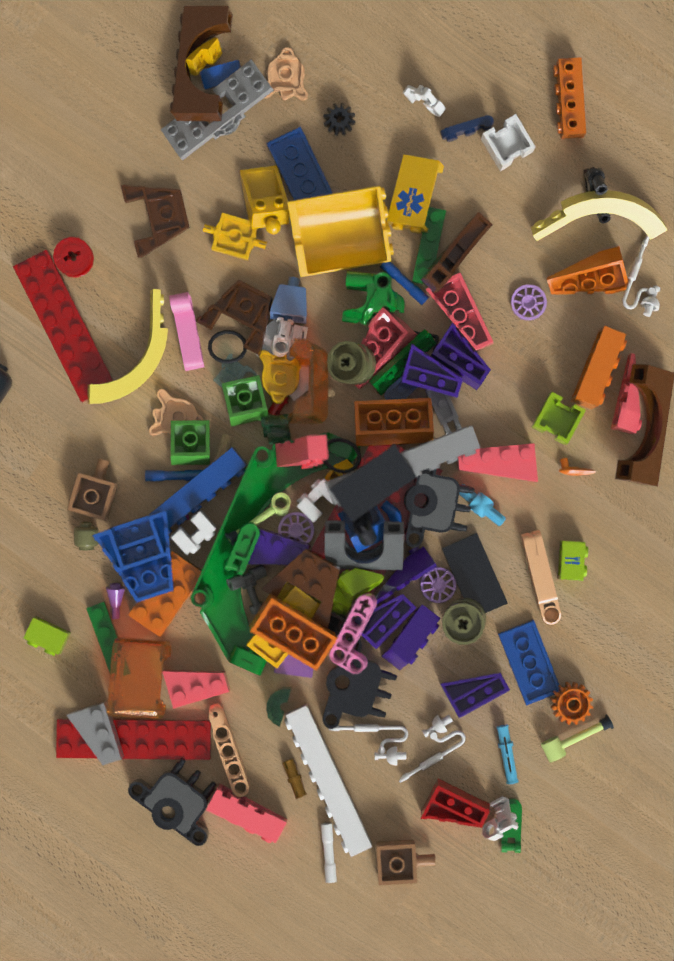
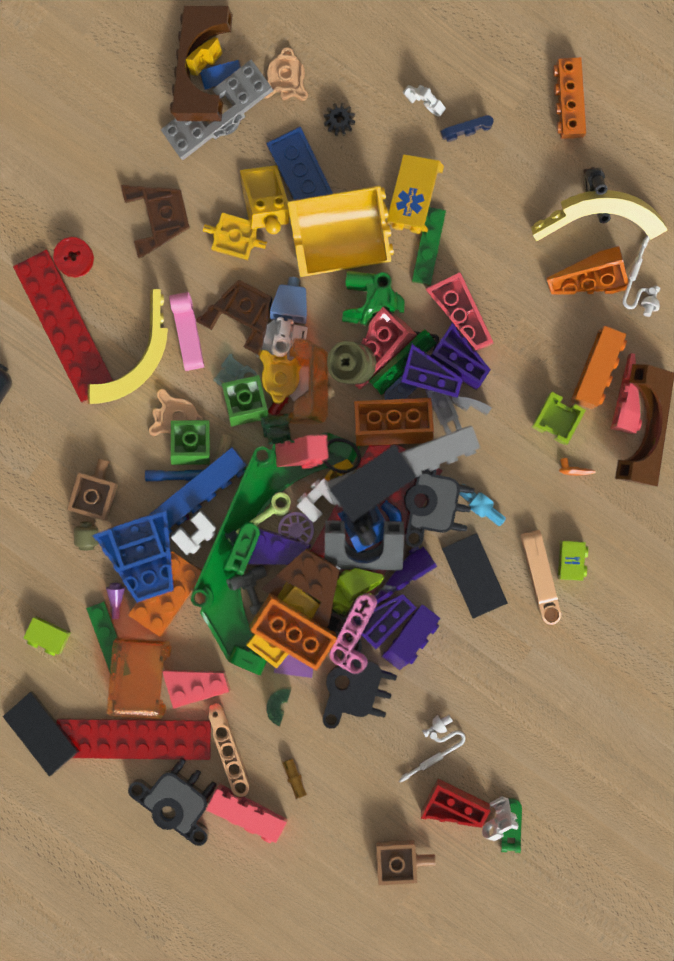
(40, 733): none -> black tile
(98, 732): light grey wedge -> none
(222, 360): black piece -> none
(328, 780): white brick -> none
(329, 866): white piece -> none
(391, 754): white piece -> none
(414, 291): blue piece -> none
(438, 585): lavender wheel -> none
(449, 260): reddish brown arch -> none
(462, 632): olive wheel -> none
(464, 403): none -> light grey slope
(475, 692): dark purple wedge -> none
(503, 461): coral wedge -> none
(503, 731): medium azure pin -> none
(508, 142): white piece -> none
(528, 302): lavender wheel -> none
(529, 662): blue tile -> none
(555, 749): yellowish green piece -> none
(580, 708): orange gear -> none

